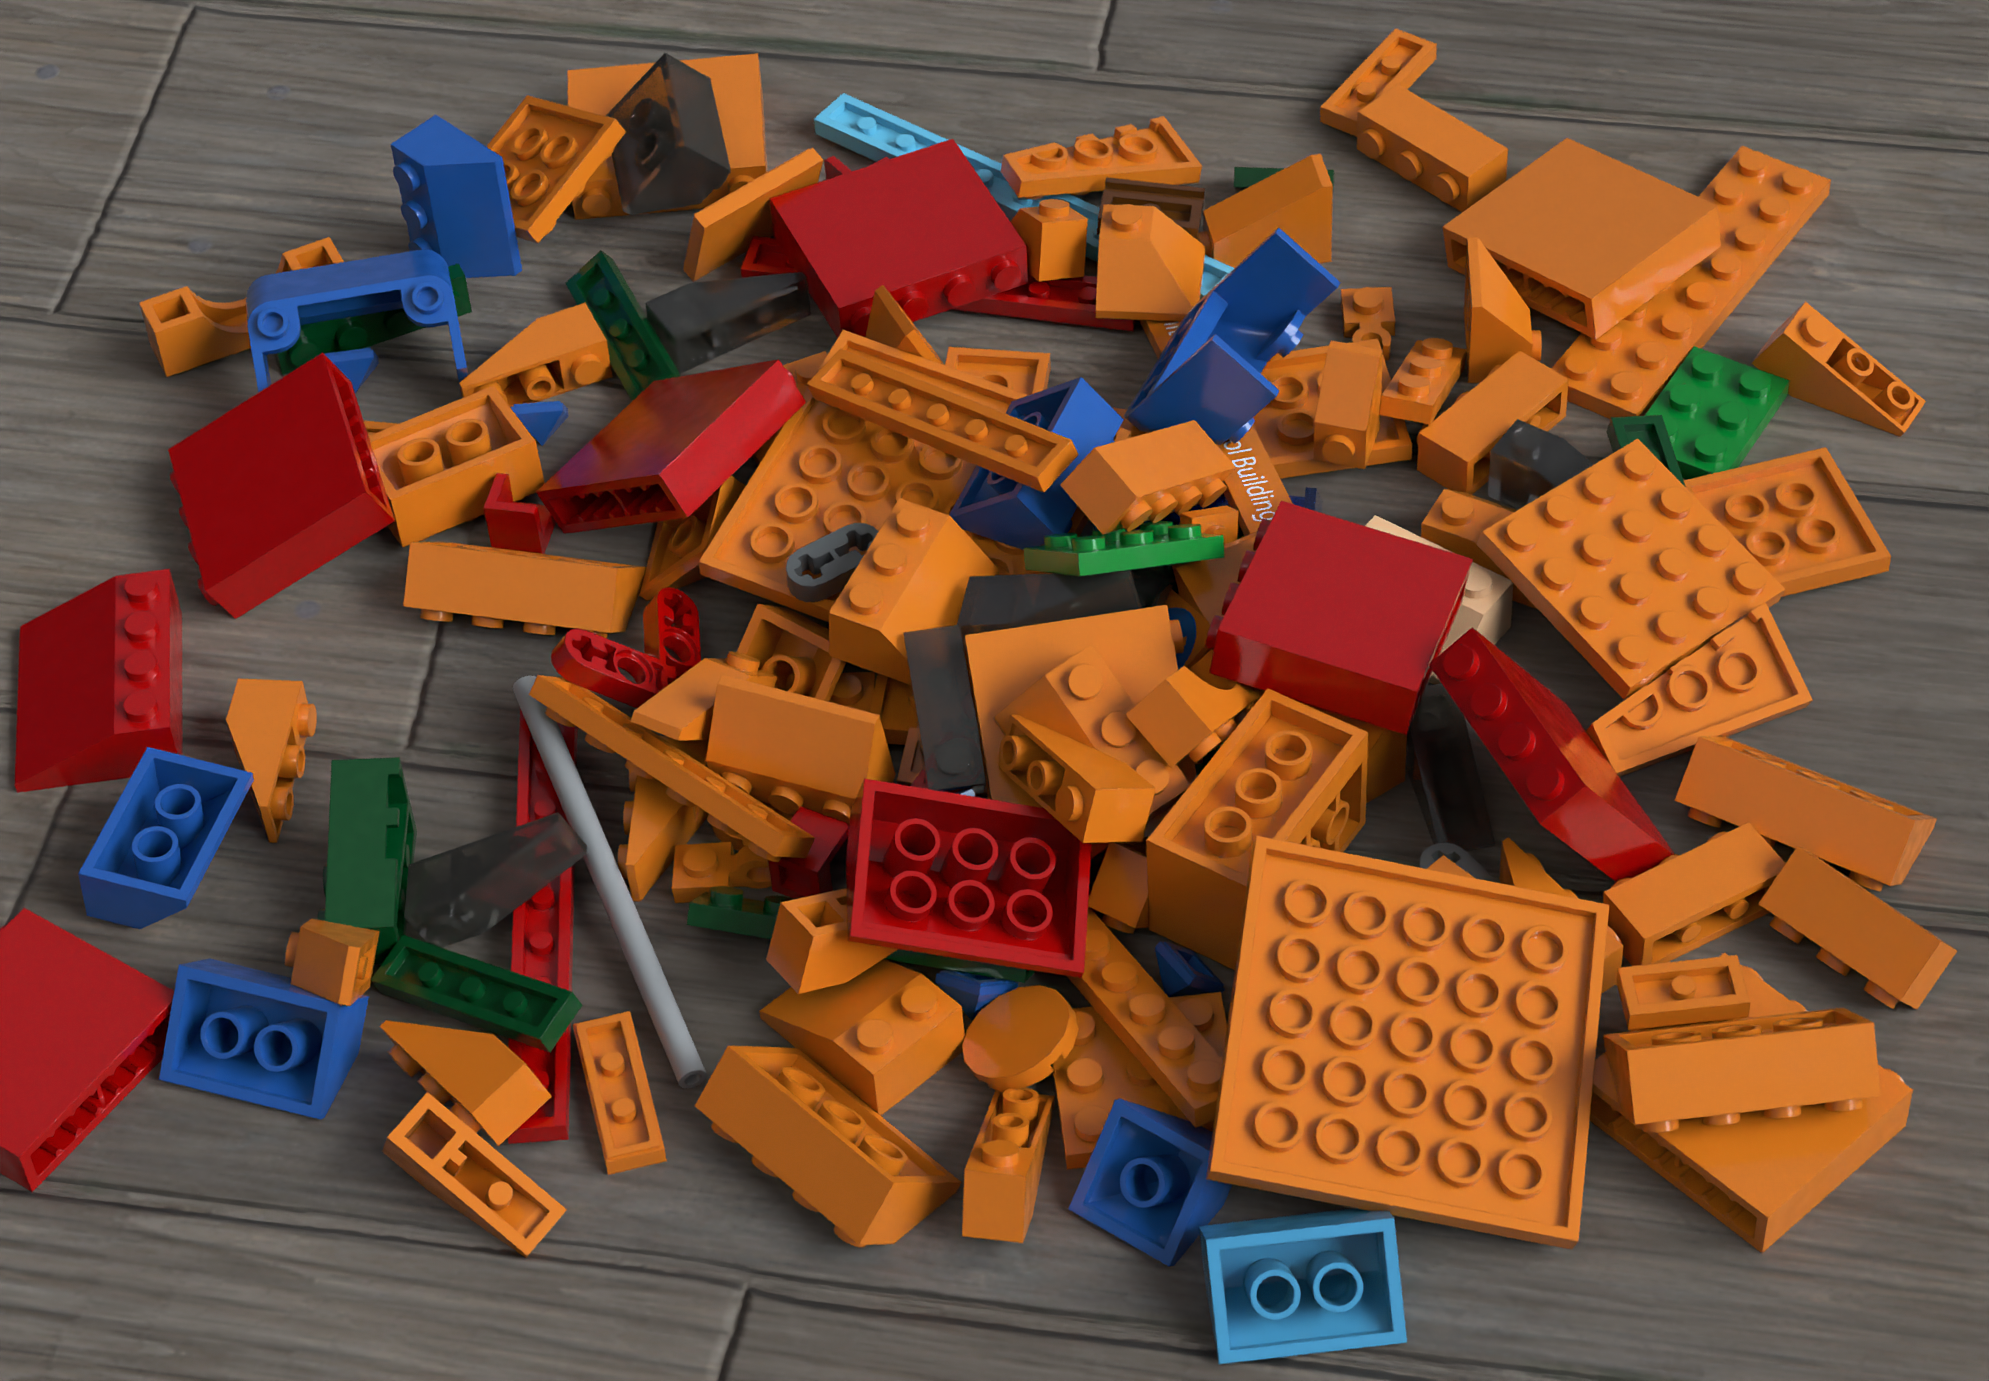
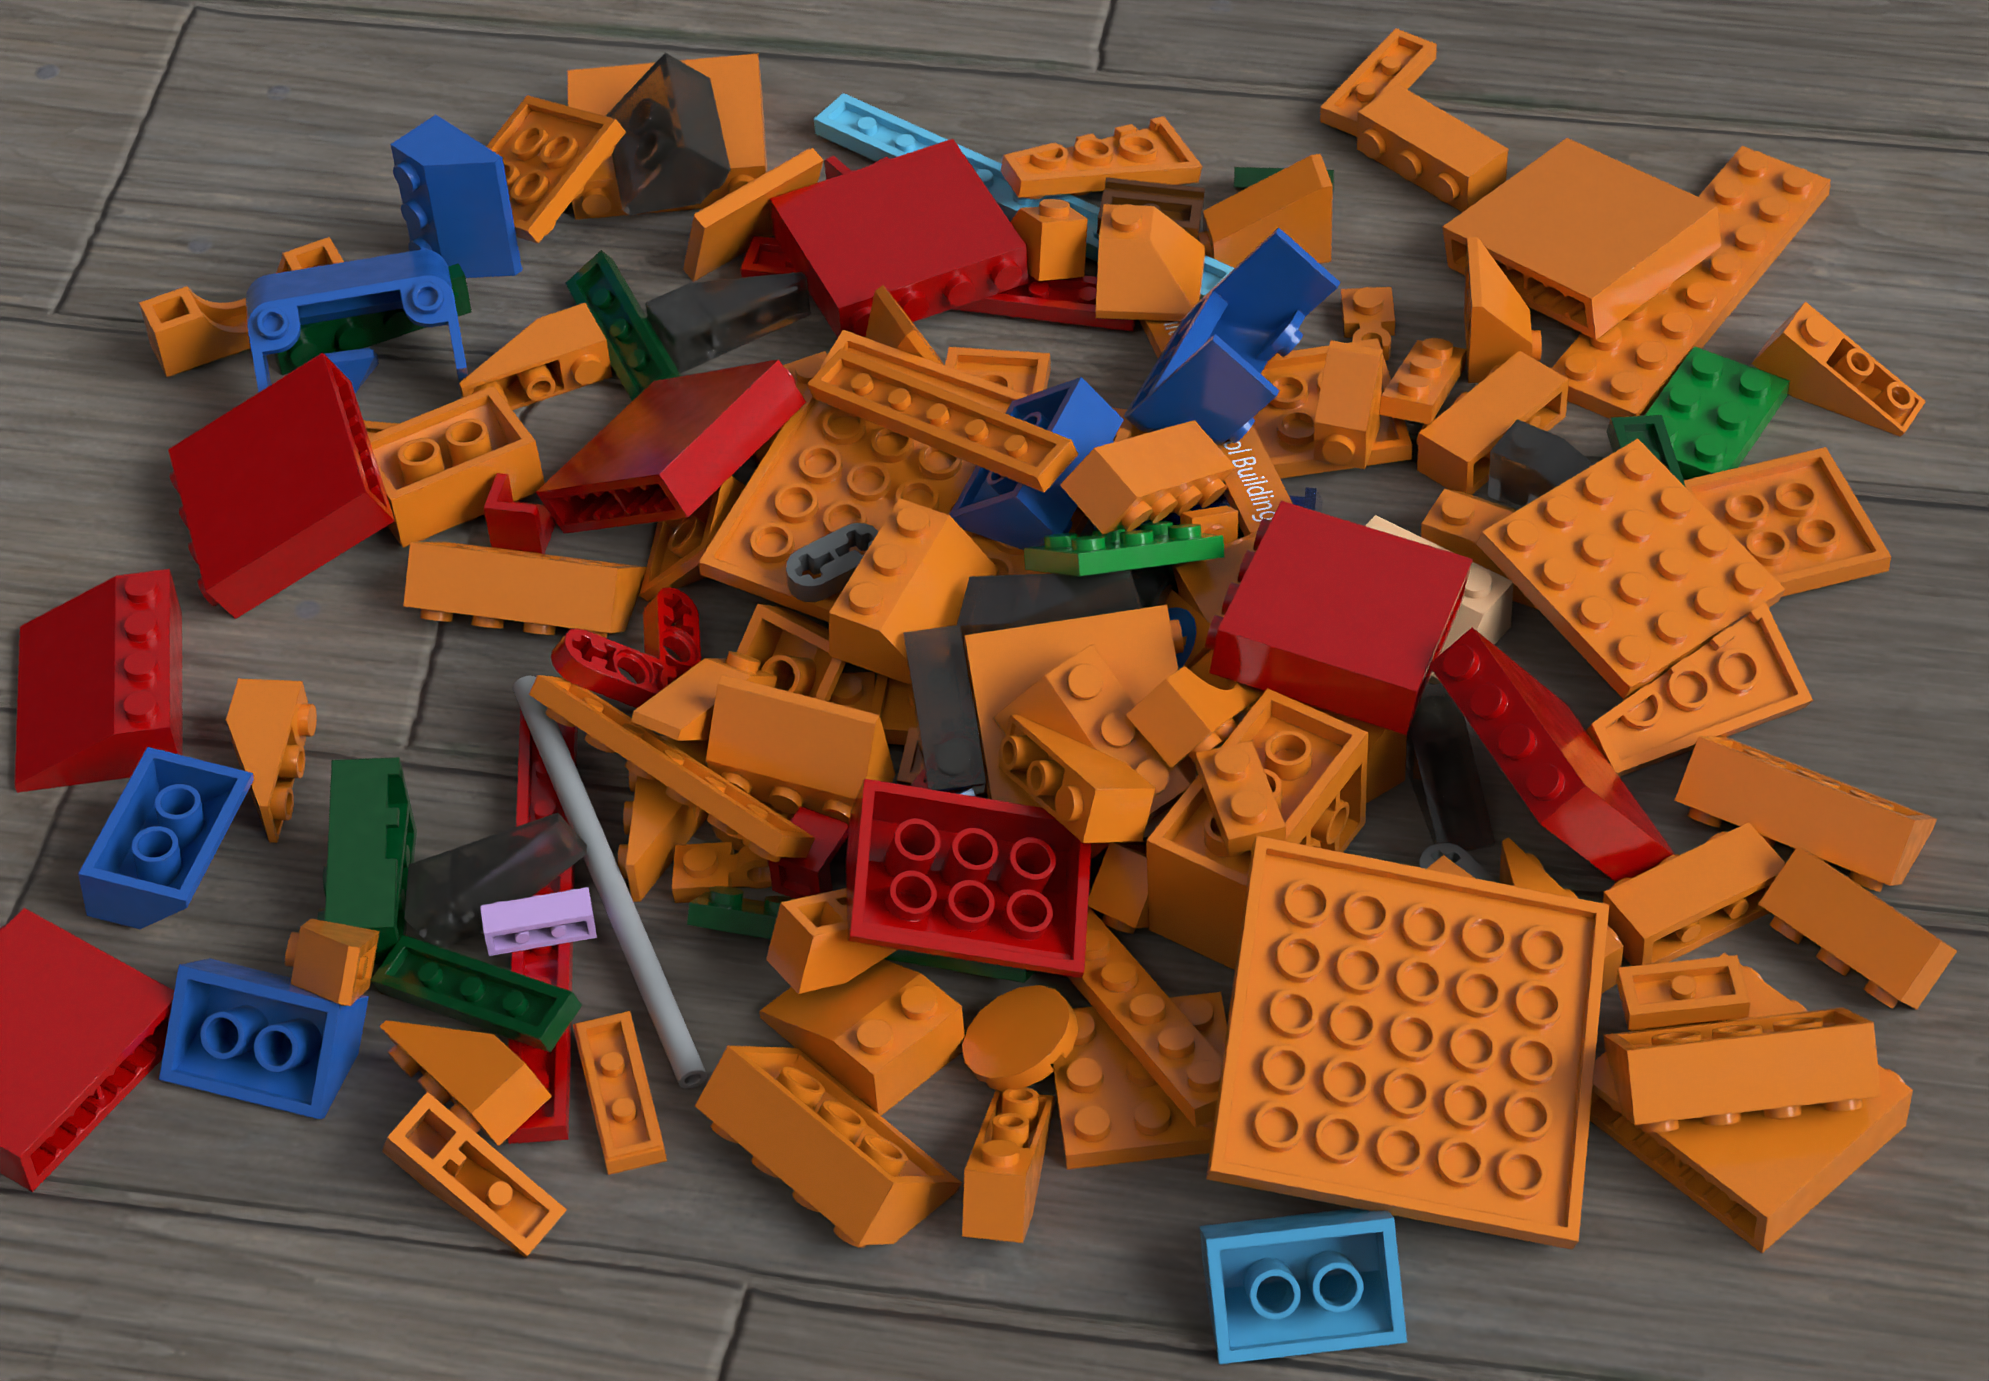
(538, 921): none -> lavender piece
(541, 418): blue slope -> none
(972, 990): blue slope -> none
(1150, 1181): blue slope -> none
(1184, 972): blue slope -> none
(1239, 796): none -> orange plate

